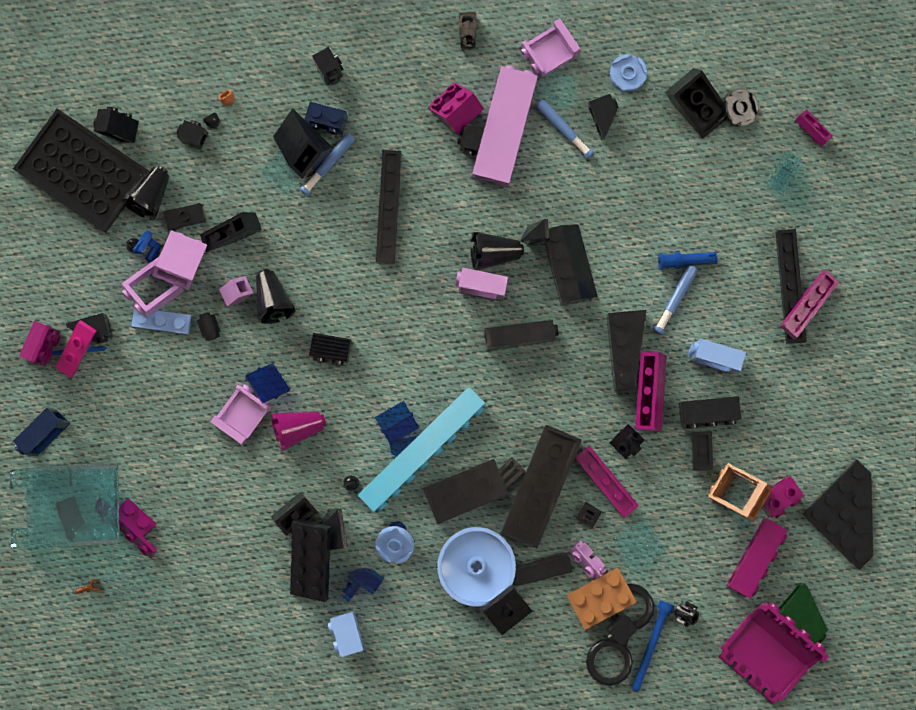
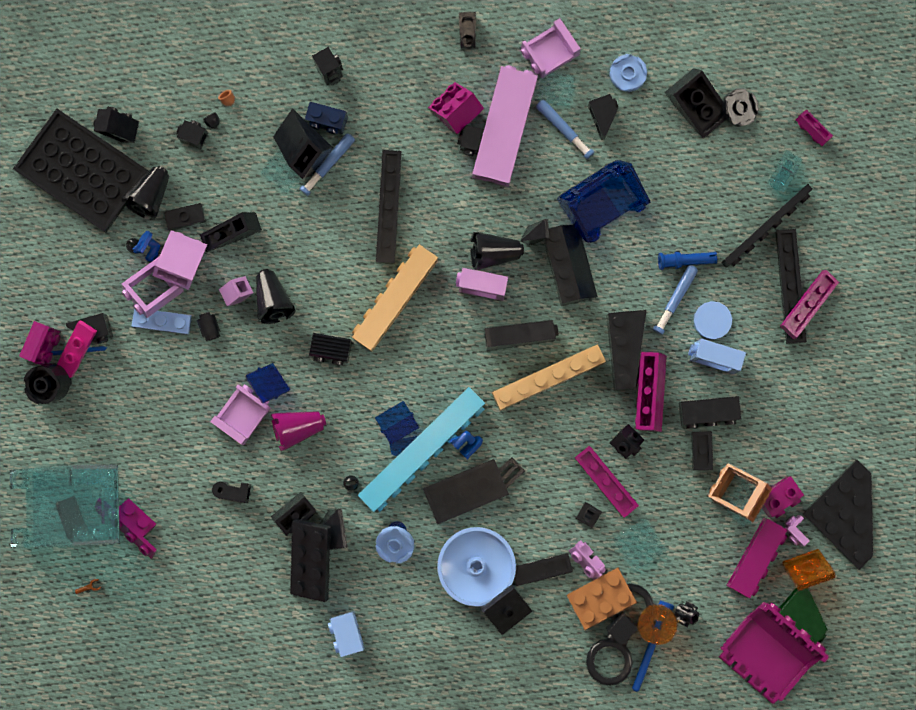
(40, 432): dark blue window -> none
(46, 383): none -> black brick
(239, 494): none -> black leg
(363, 577): clear blue brick -> none
(395, 298): none -> tan brick
(472, 445): none -> blue piece
(541, 486): black brick -> none
(548, 377): none -> tan brick
(603, 198): none -> clear blue windscreen
(656, 635): none -> clear orange plate
(712, 320): none -> light blue tile
(774, 221): none -> black plate
(796, 535): none -> lavender bracket
(808, 569): none -> clear orange plate

